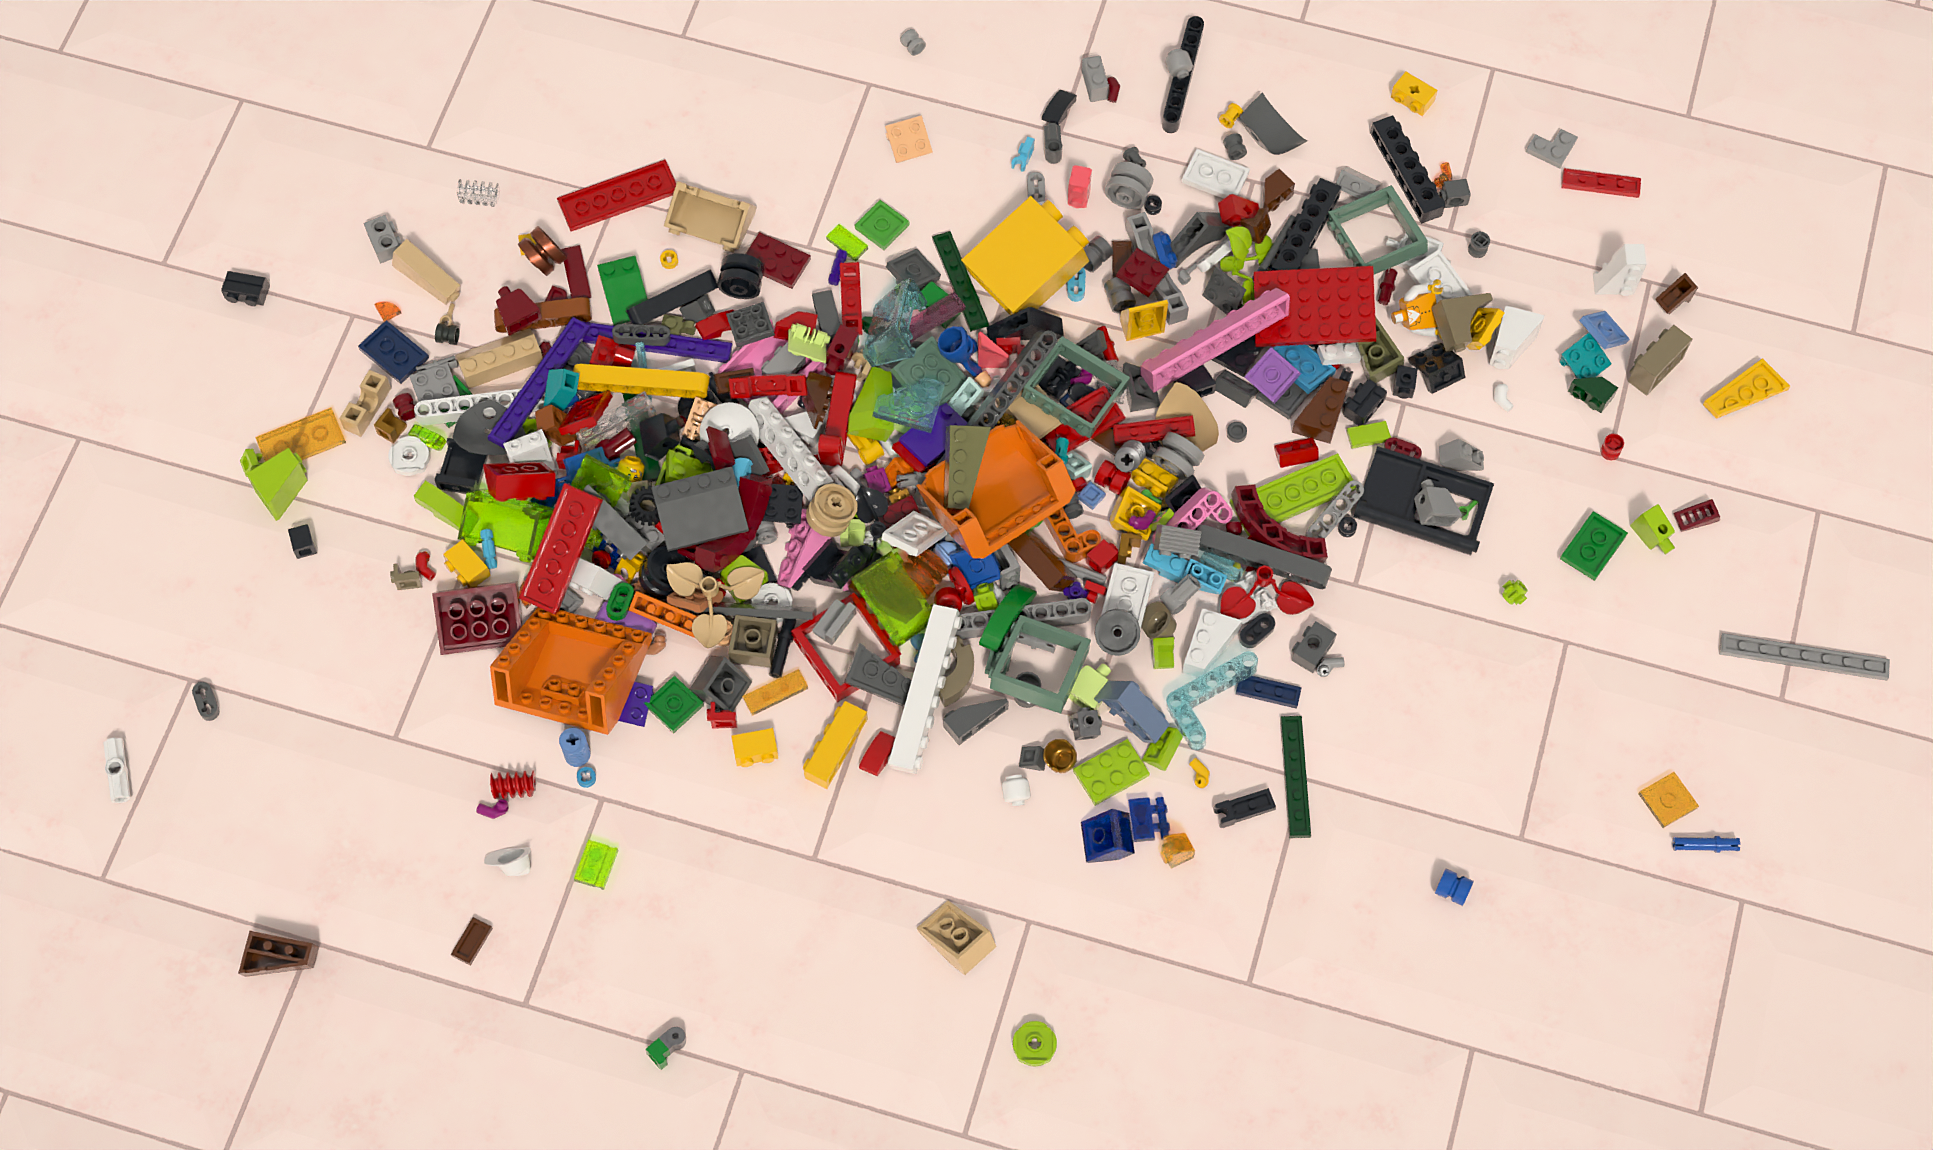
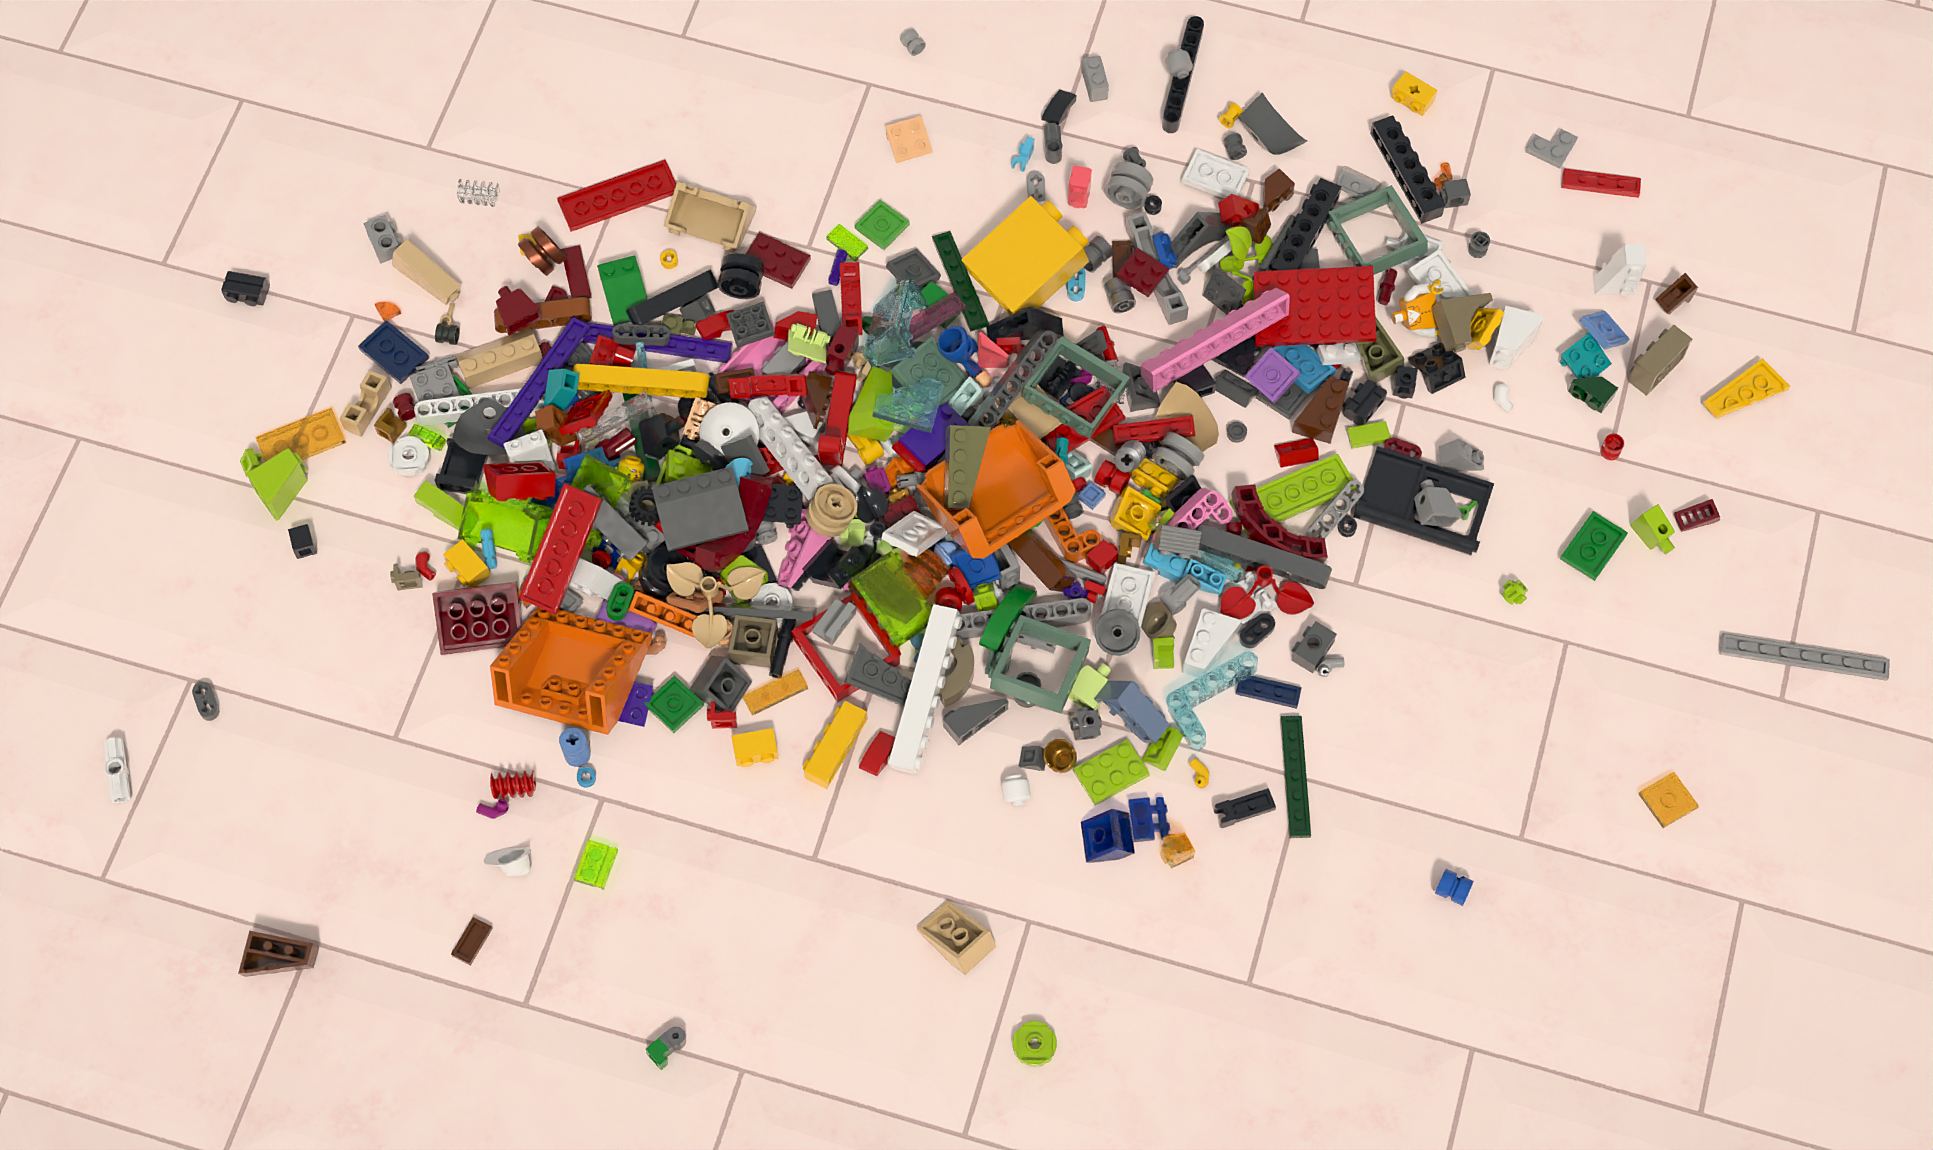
(720, 448): dark red panel -> none
(1114, 88): dark red arm -> none
(1144, 320): yellow slope -> none
(1144, 522): magenta arm -> none
(1714, 844): blue pin -> none

